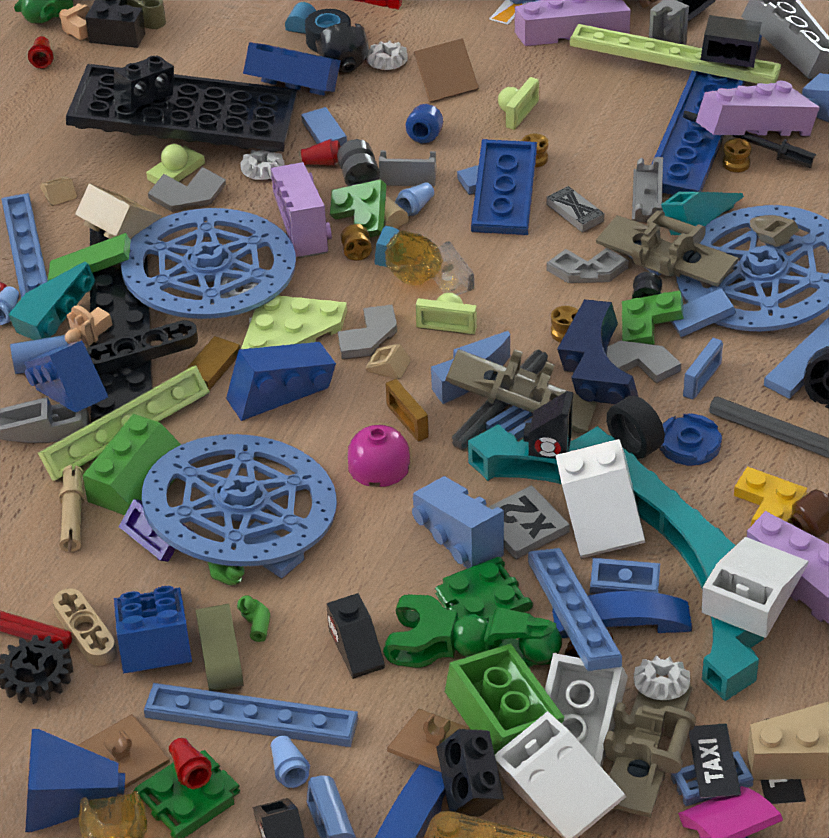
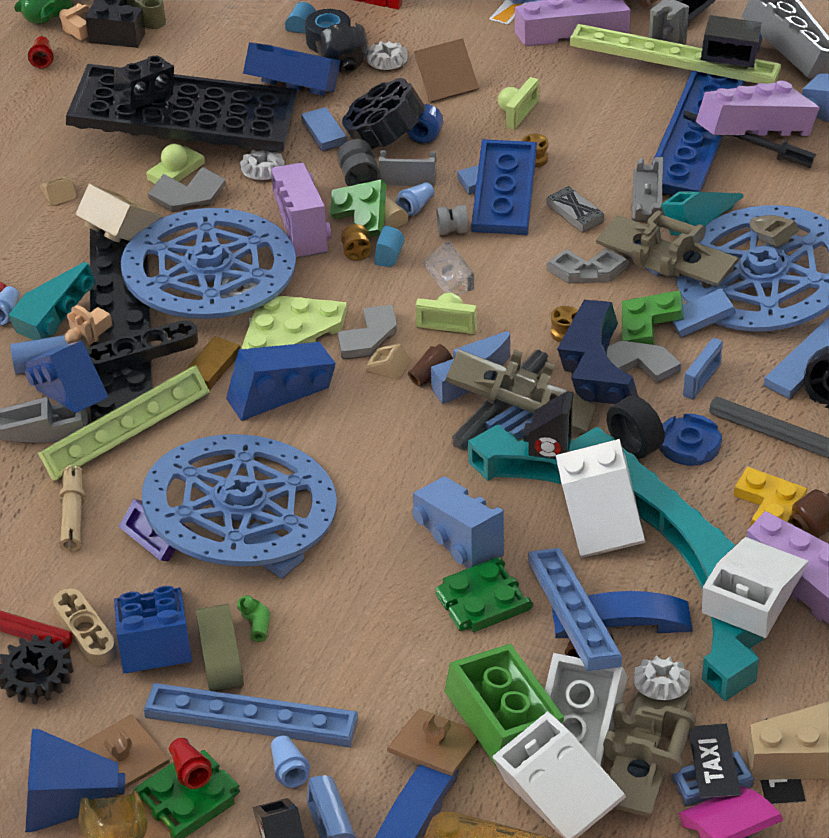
(24, 242): medium blue tile -> none
(97, 256): bright green tile -> none
(122, 466): bright green slope -> none
(226, 574): bright green arm -> none
(321, 153): red cone -> none
(354, 635): black slope -> none
(378, 456): dark pink cylinder -> none
(384, 113): none -> black connector
(407, 410): pearl gold tile -> none
(413, 258): clear yellow hair -> none
(422, 370): none -> reddish brown cone
(441, 633): green piece -> none
(452, 220): none -> light grey wheel
(470, 772): black brick -> none
(529, 522): light grey tile -> none
(623, 575): medium blue brick -> none
(646, 285): black wheel -> none
(737, 155): pearl gold wheel -> none

